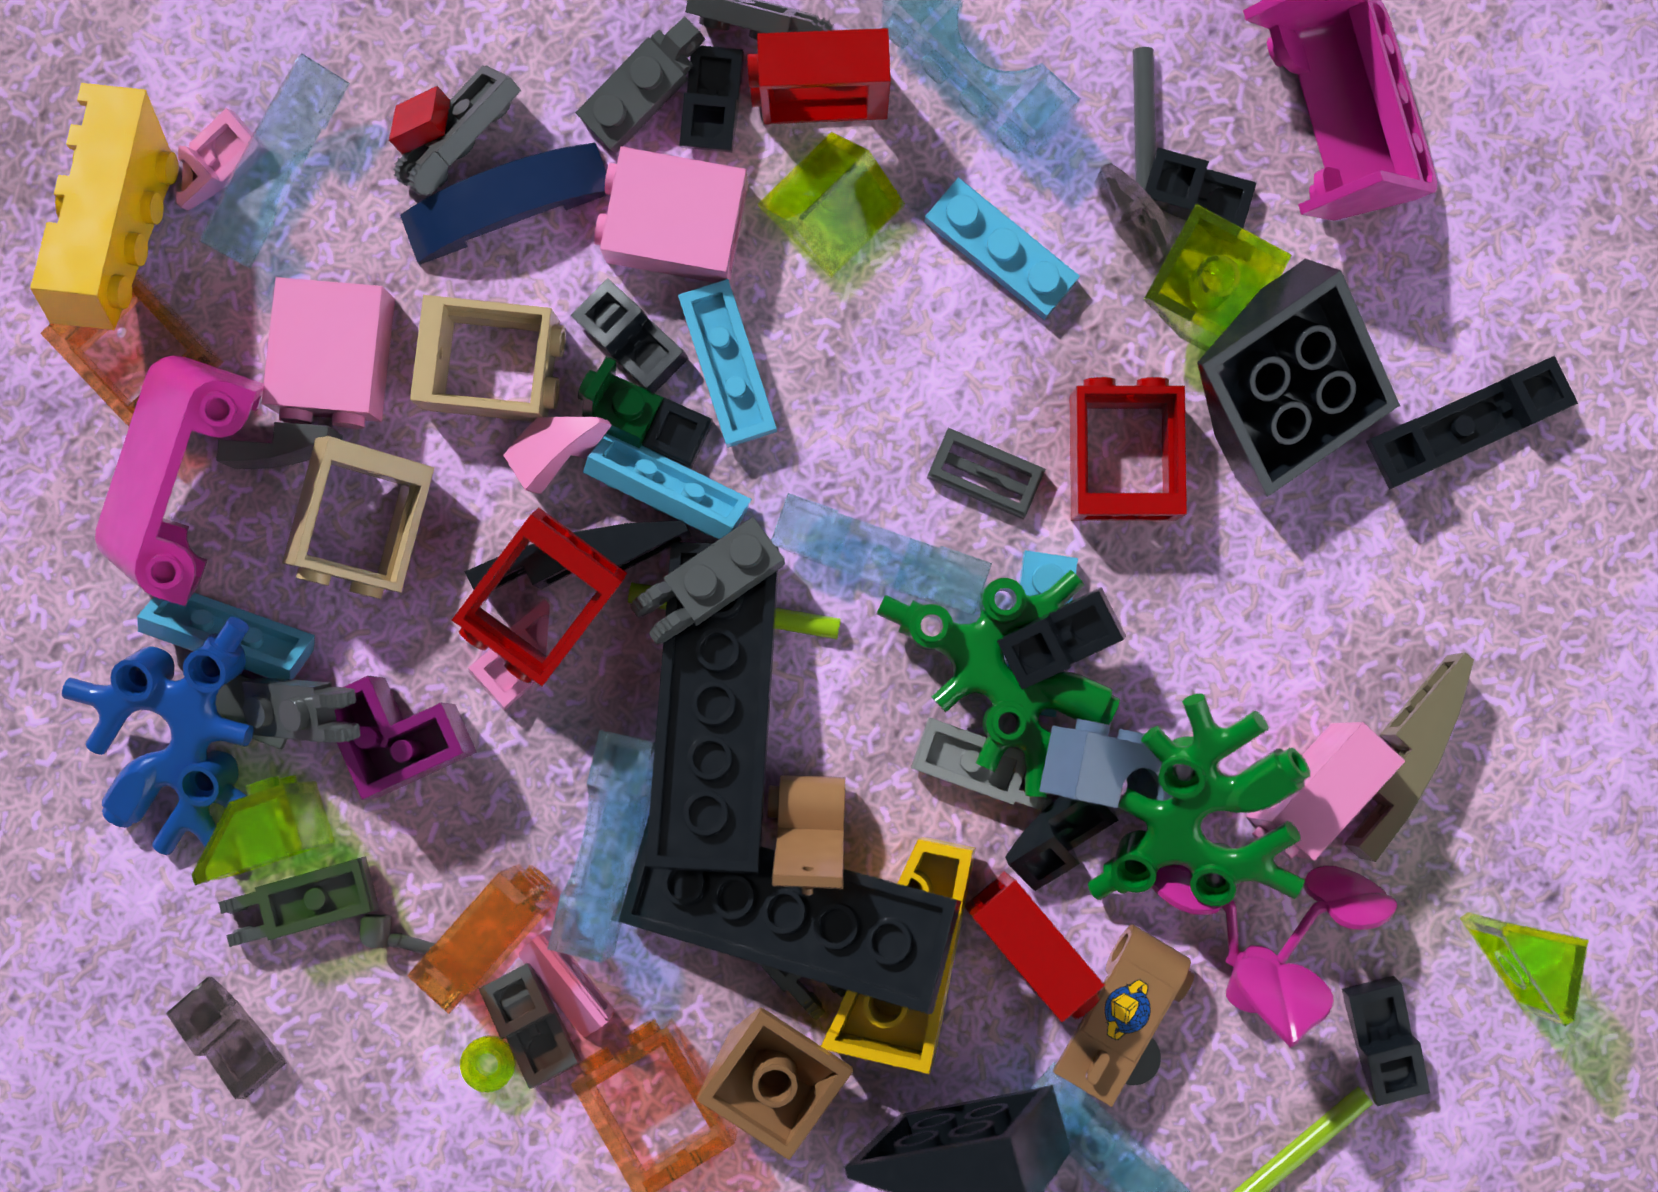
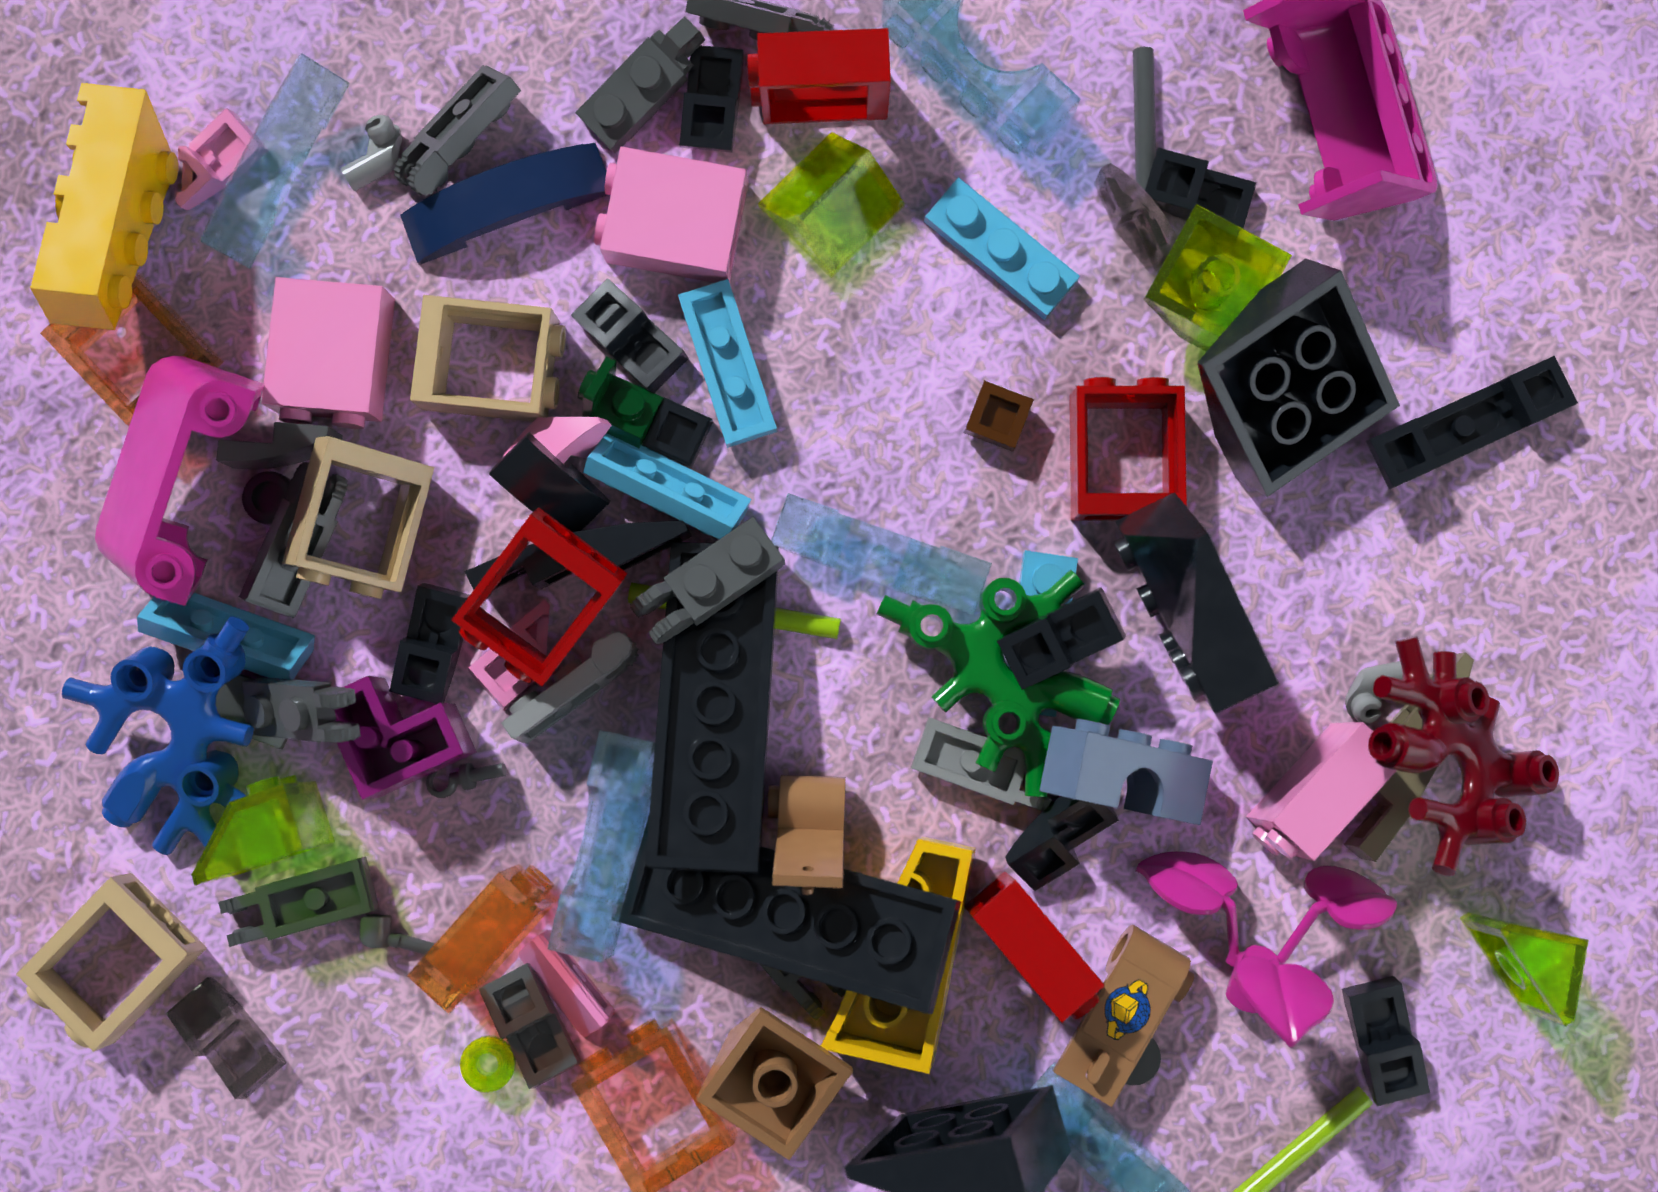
(150, 922): none -> tan window
(263, 495): none -> black tile
(274, 583): none -> dark grey hinge
(381, 153): none -> light grey arm
(419, 120): red tile -> none
(432, 645): none -> black slope
(466, 777): none -> dark grey hand
(545, 482): none -> black slope
(573, 687): none -> light grey hinge
(977, 492): dark grey tile -> none
(998, 416): none -> reddish brown plate
(1193, 594): none -> black slope
(1199, 788): green plant -> none
(1361, 700): none -> light grey arm
(1445, 711): none -> dark red plant

